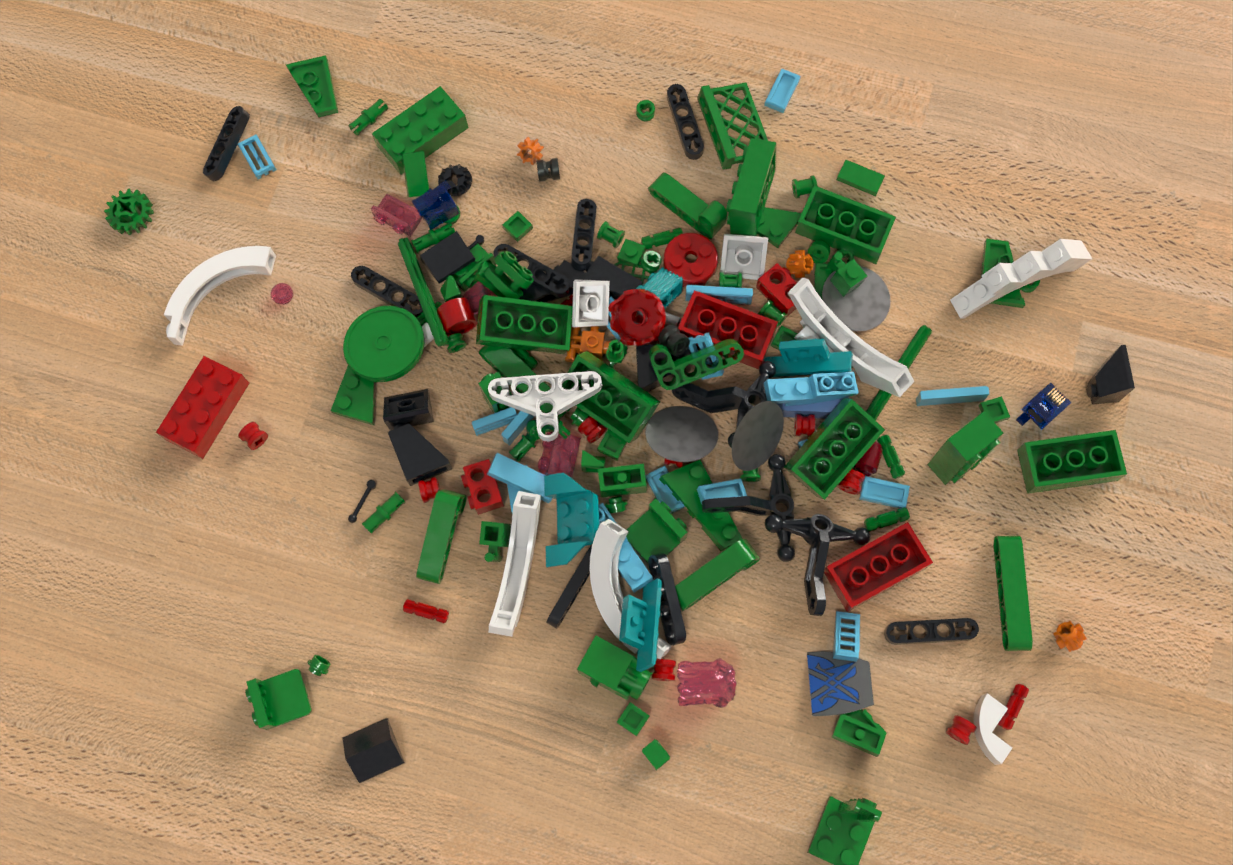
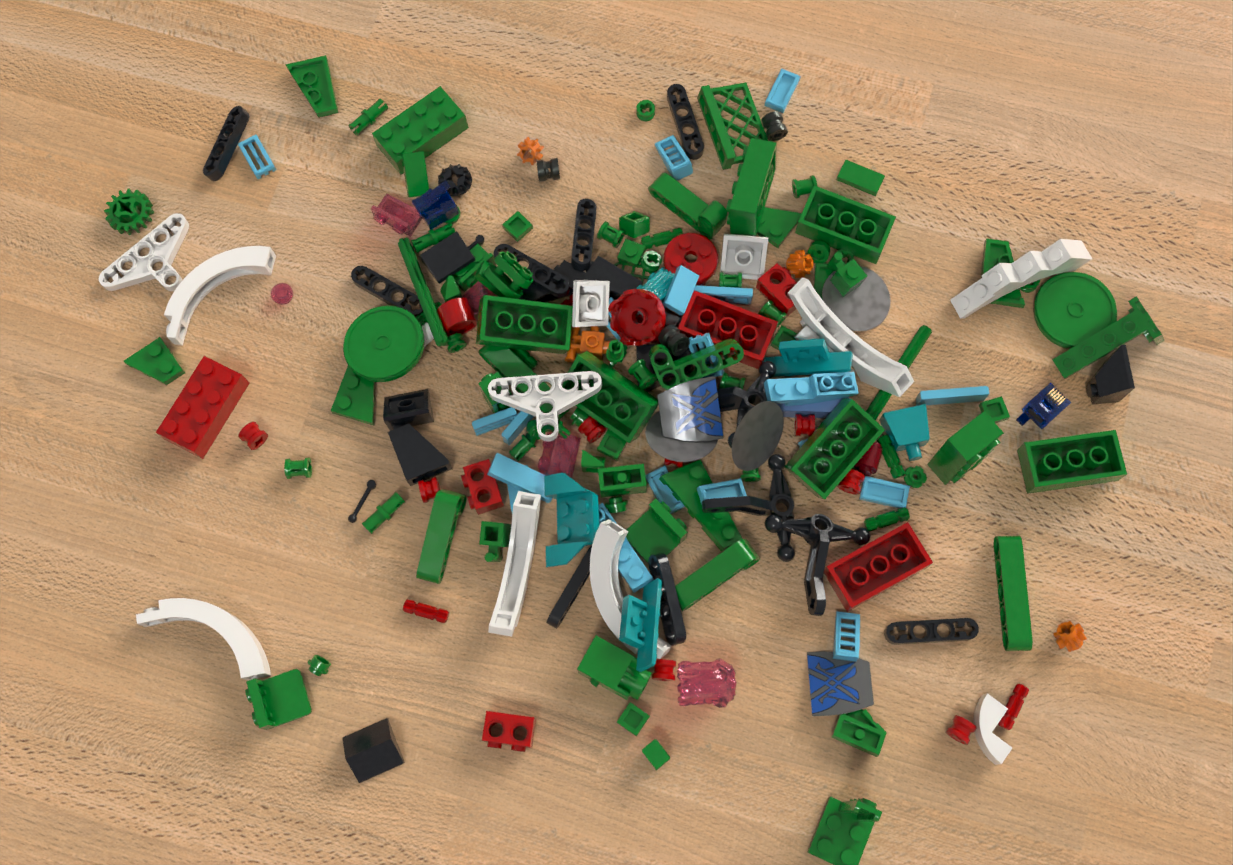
(142, 266): none -> white beam
(156, 362): none -> green wing
(245, 645): none -> white arch
(298, 468): none -> green bush
(509, 723): none -> red brick
(634, 224): none -> green slope
(642, 374): none -> green bush
(679, 169): none -> medium azure slope
(680, 290): none -> medium azure tile
(691, 411): none -> sticker
(730, 381): none -> green bush
(775, 128): none -> pearl dark grey wheel
(907, 429): none -> teal torso
(911, 481): none -> green plate
(1073, 308): none -> green brick
(1109, 339): none -> green bracket

